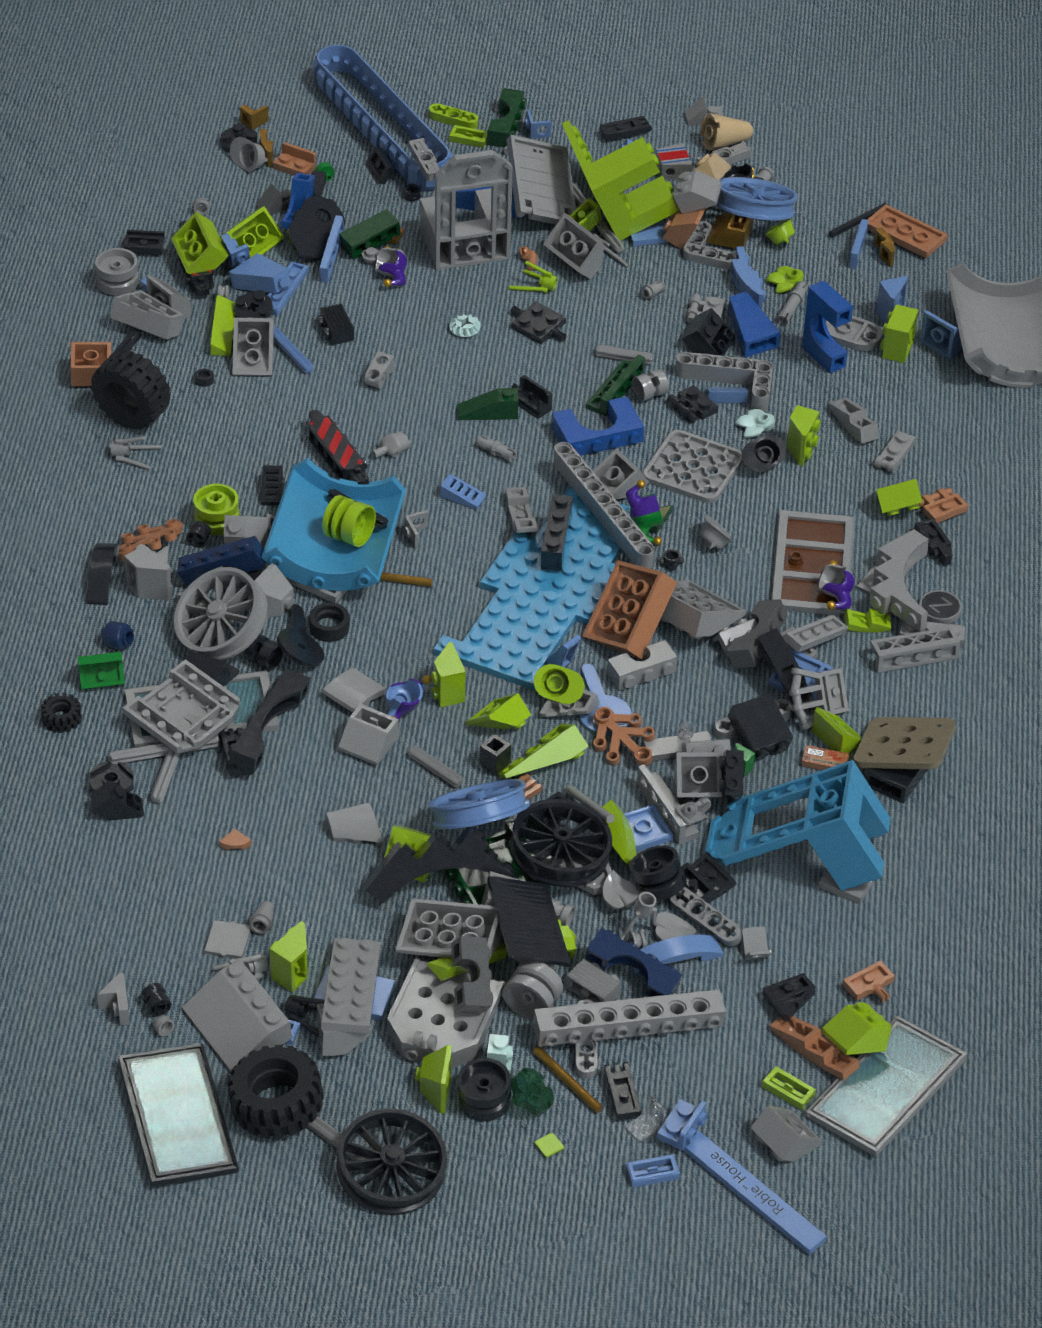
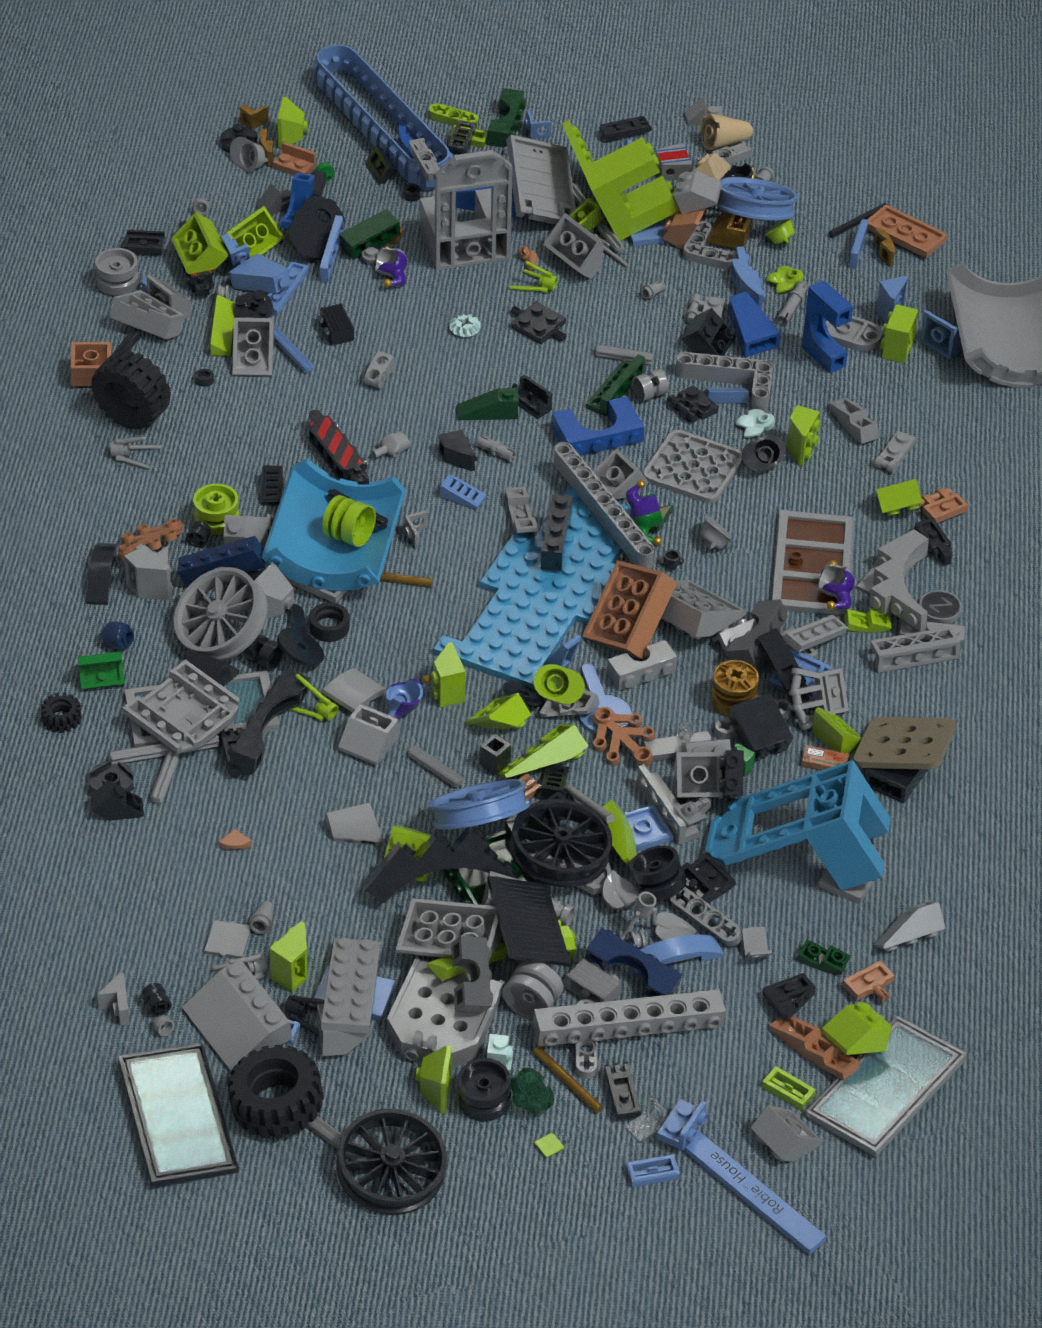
(290, 123): none -> lime slope
(324, 707): none -> lime plant
(404, 139): none -> blue slope
(457, 450): none -> black slope
(458, 148): none -> black slope
(528, 695): none -> black dish
(560, 783): none -> black slope
(732, 684): none -> pearl gold wheel
(826, 960): none -> dark green slope
(915, 922): none -> light grey slope

